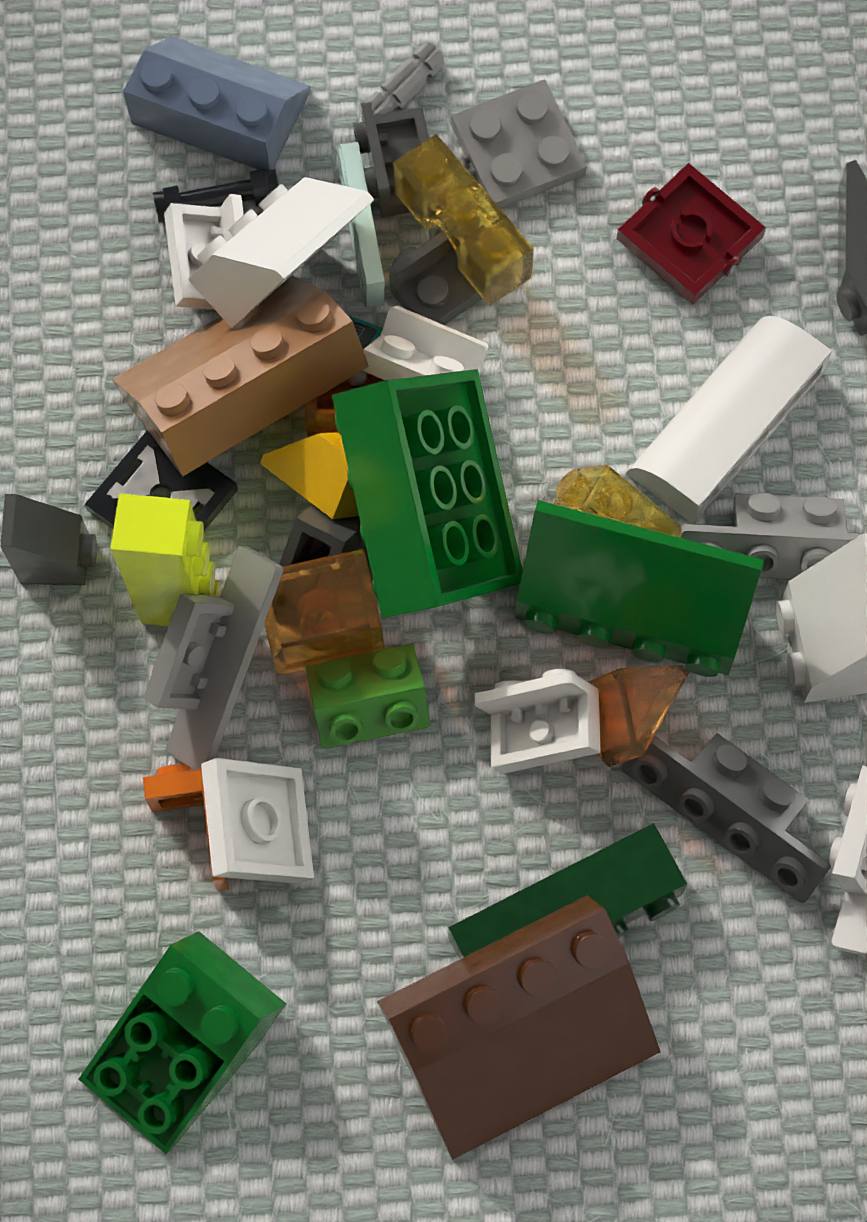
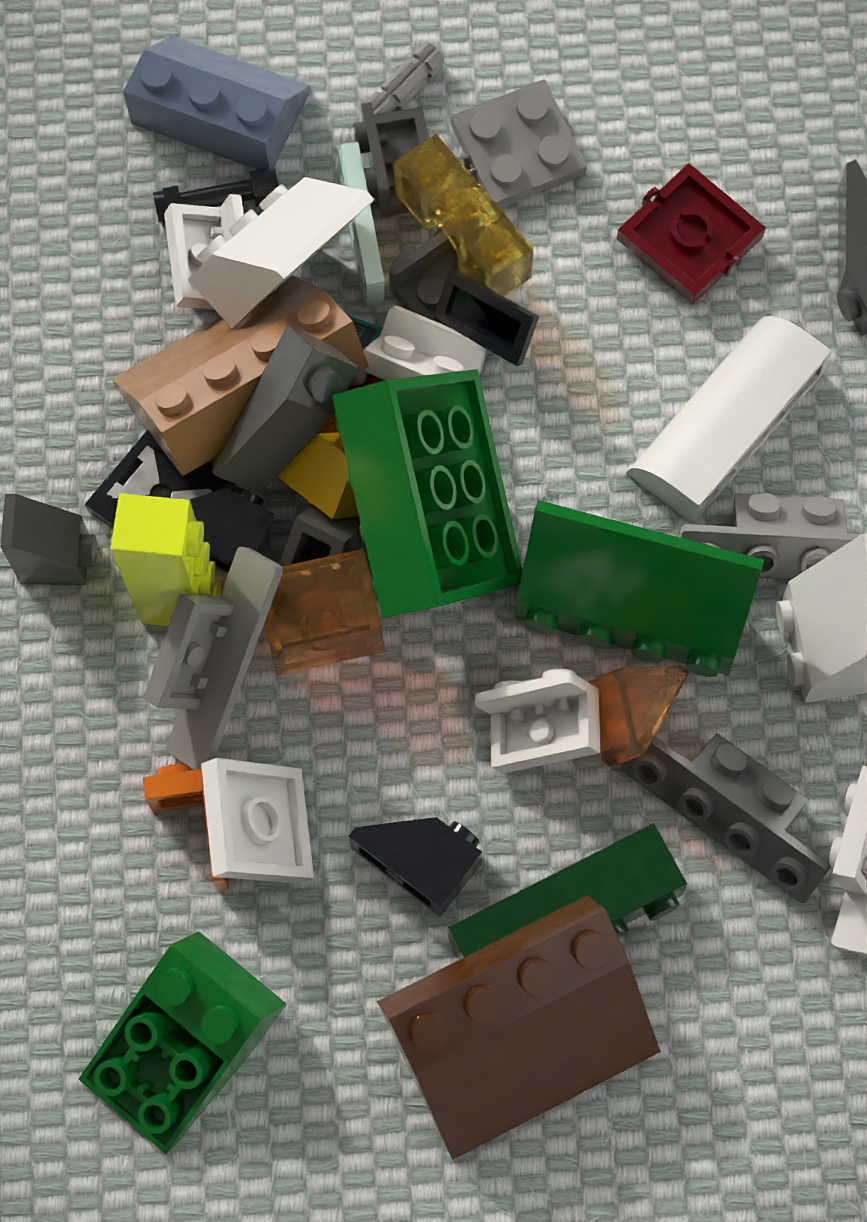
(231, 522): none -> black slope
(284, 409): none -> dark grey slope
(368, 696): bright green bracket -> none
(421, 857): none -> black slope
(486, 317): none -> black slope
(608, 495): clear yellow bracket -> none

